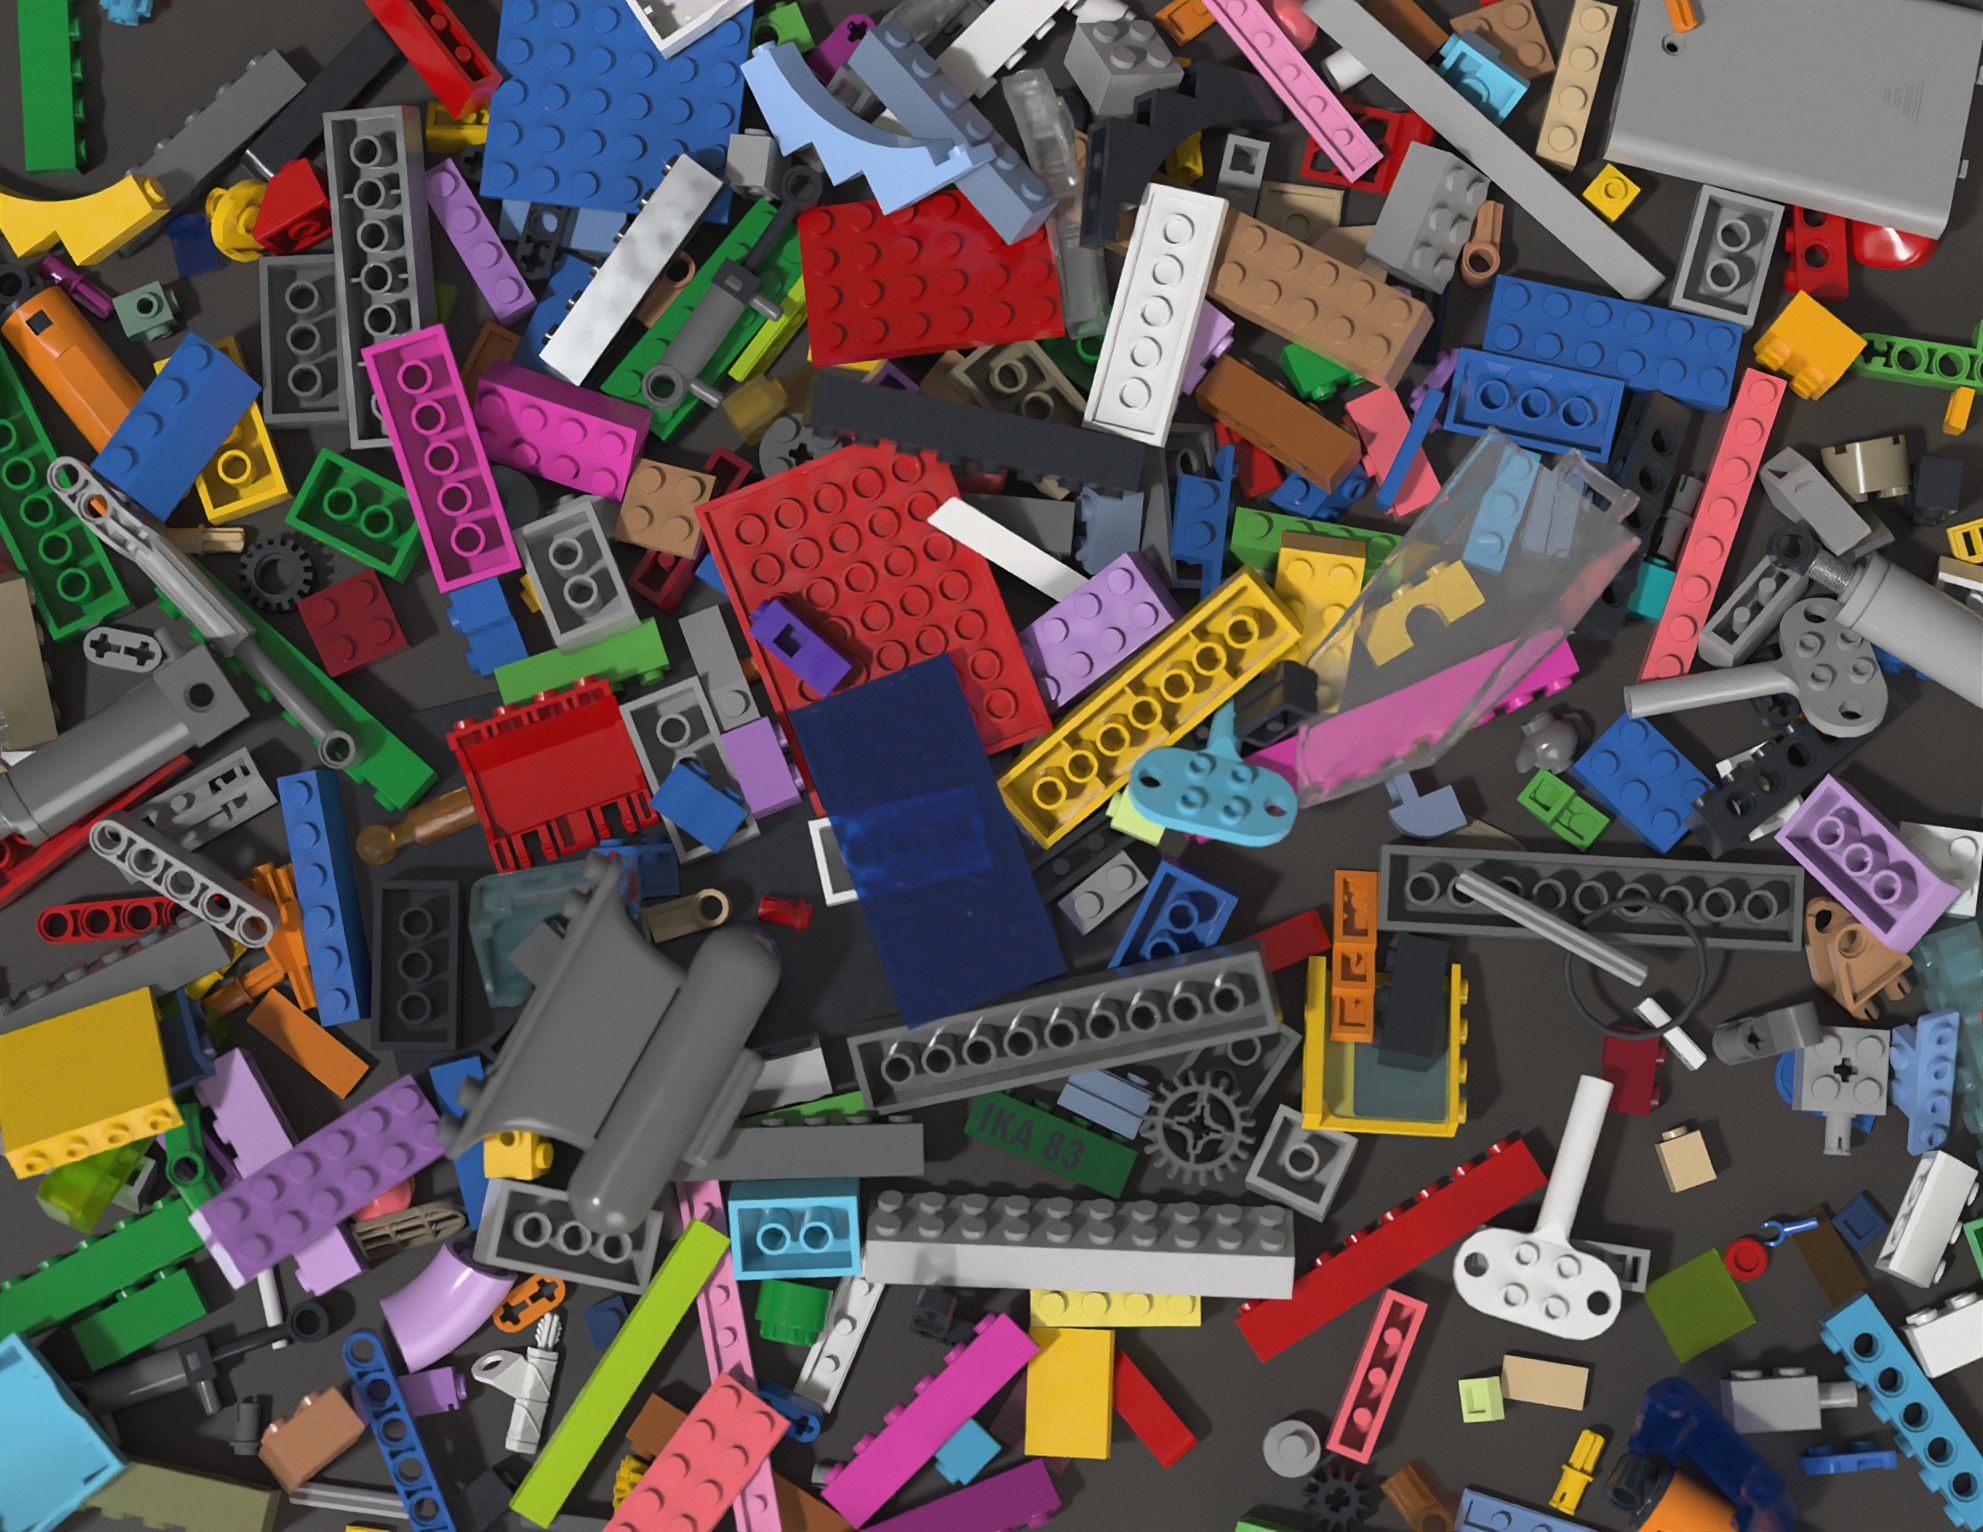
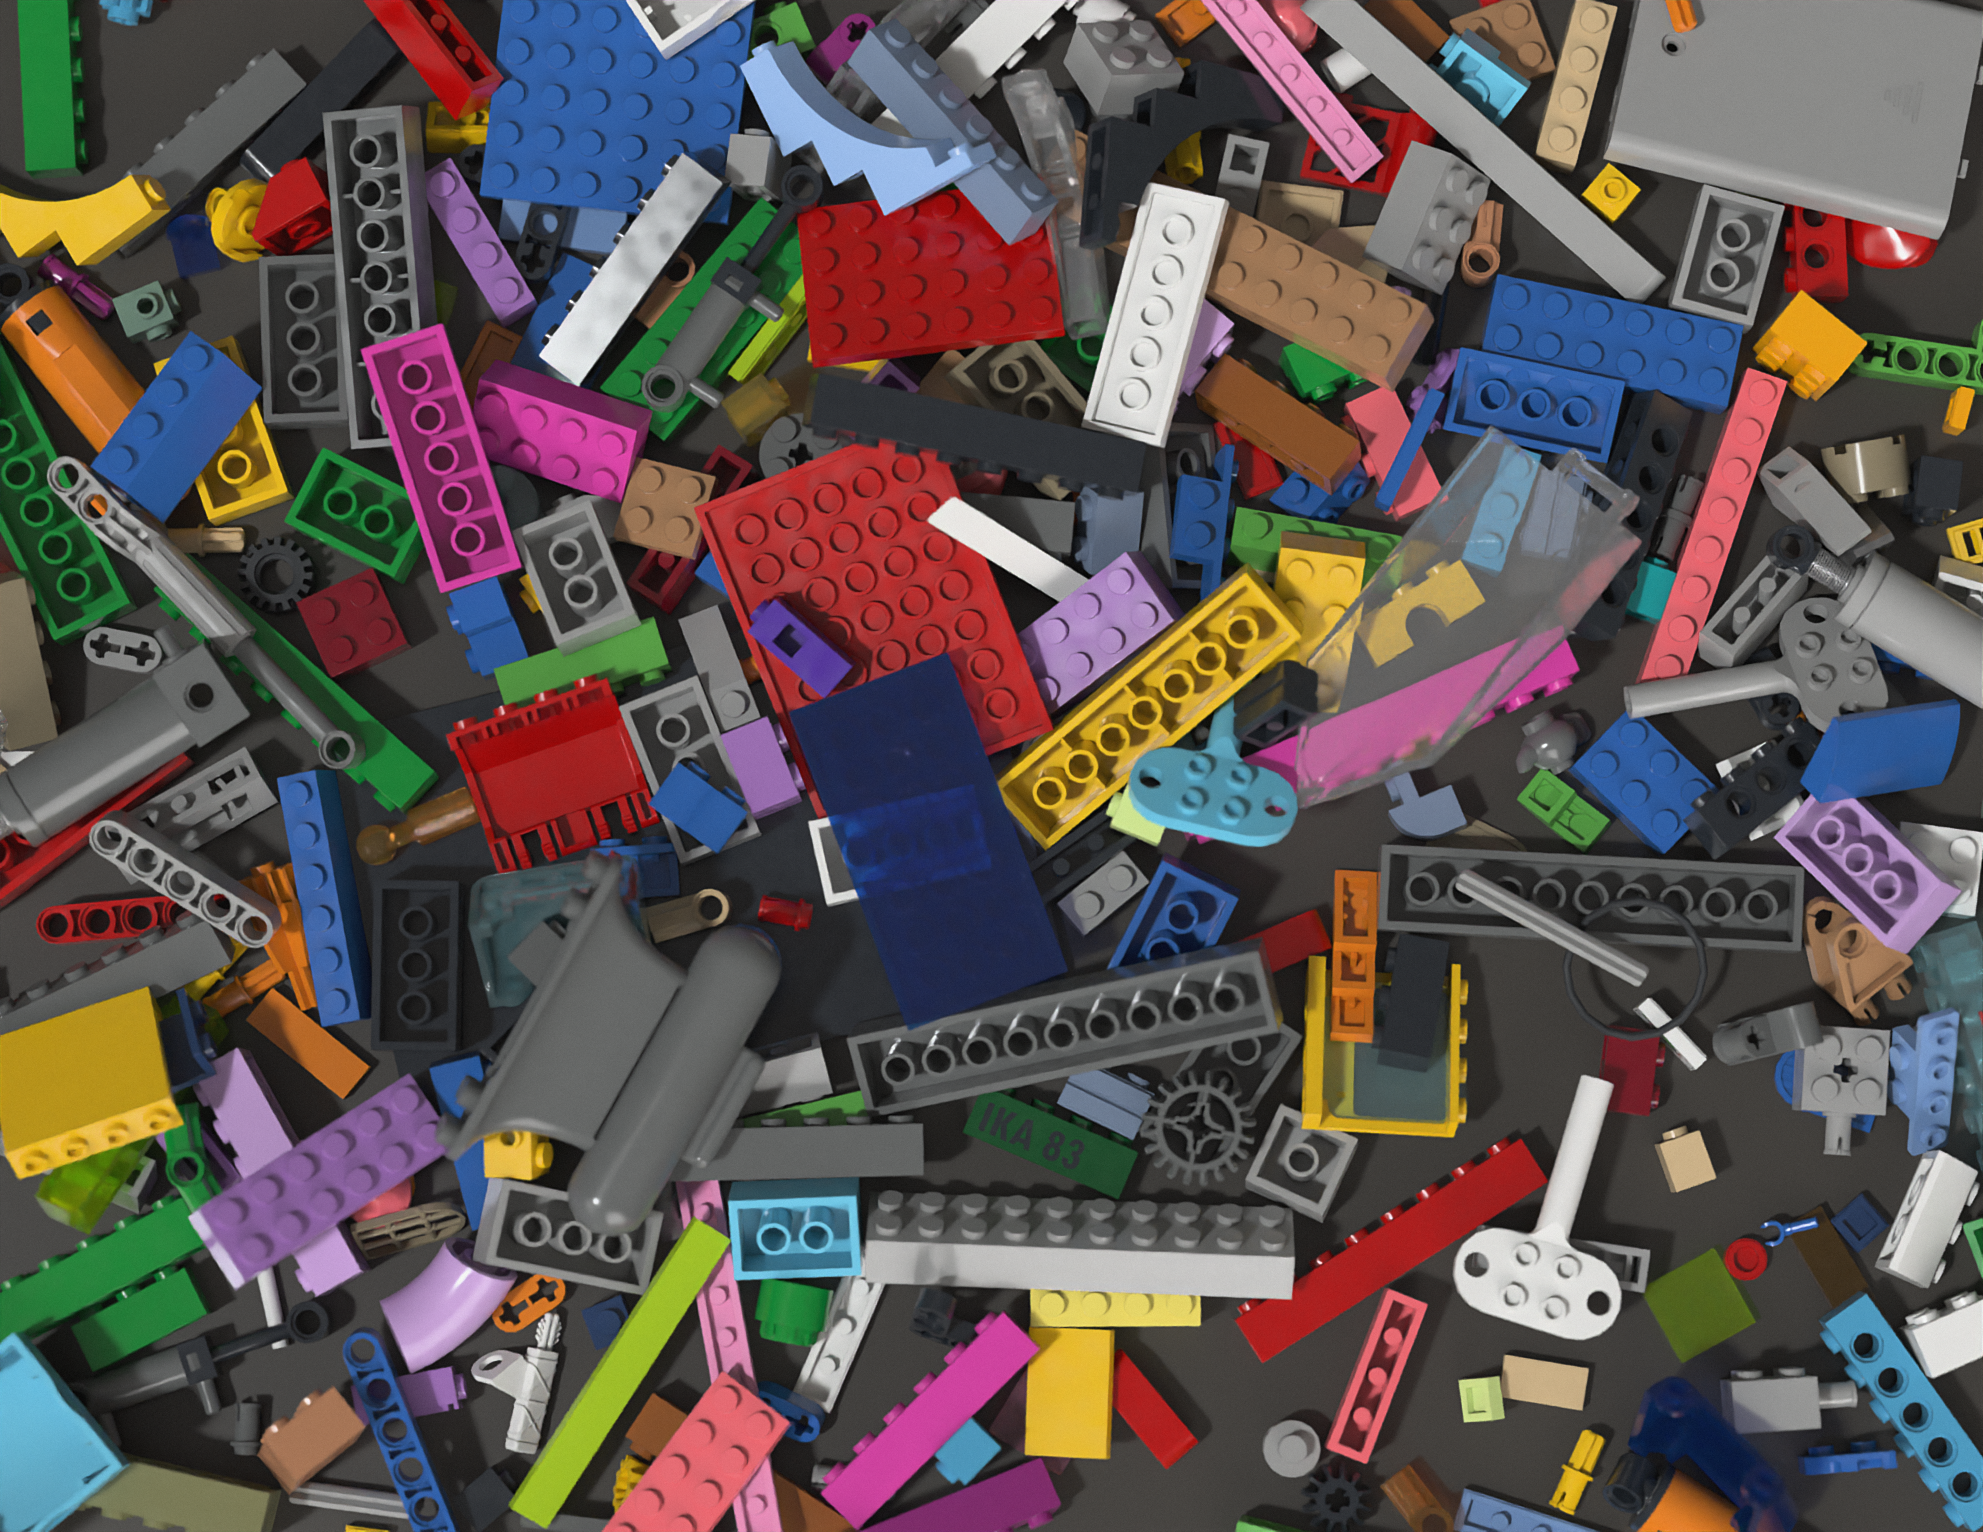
(1884, 751): none -> blue slope

